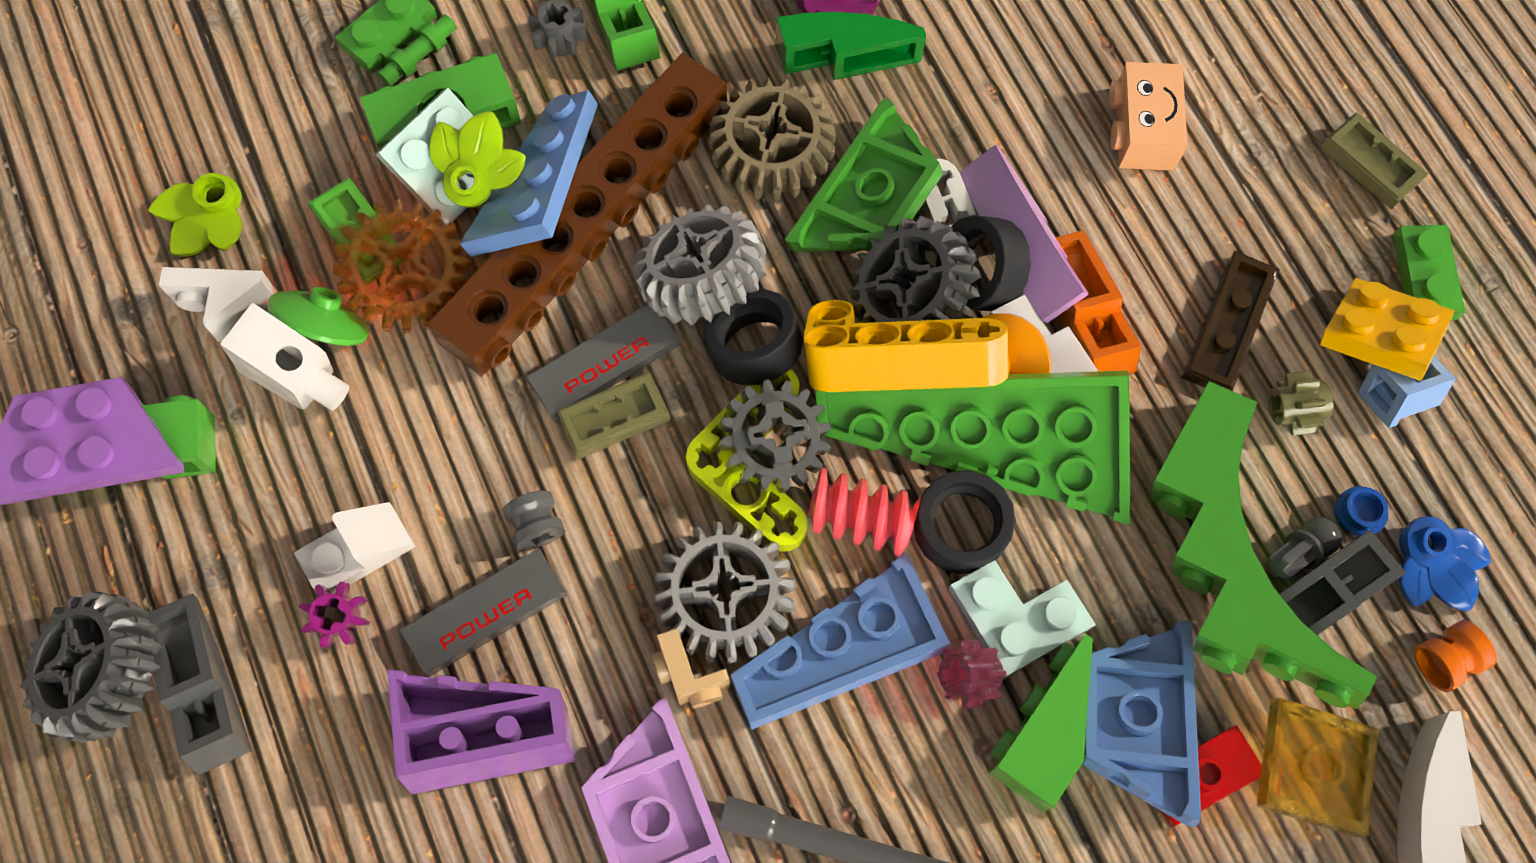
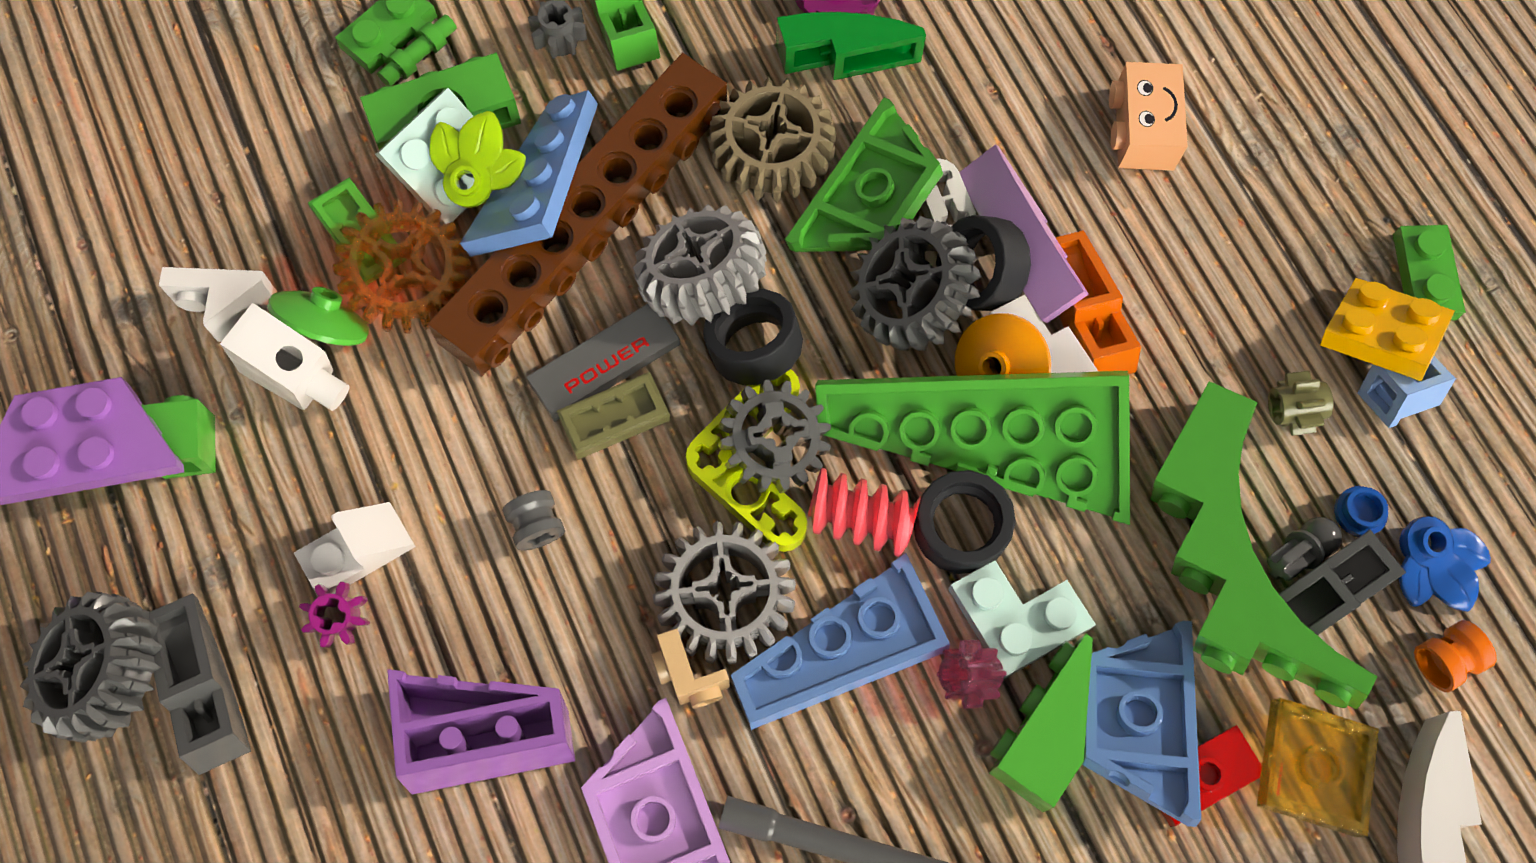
(198, 218): lime plate -> none
(483, 613): dark grey tile -> none
(901, 353): yellow beam -> none
(1230, 322): dark brown tile -> none
(1373, 160): olive plate -> none

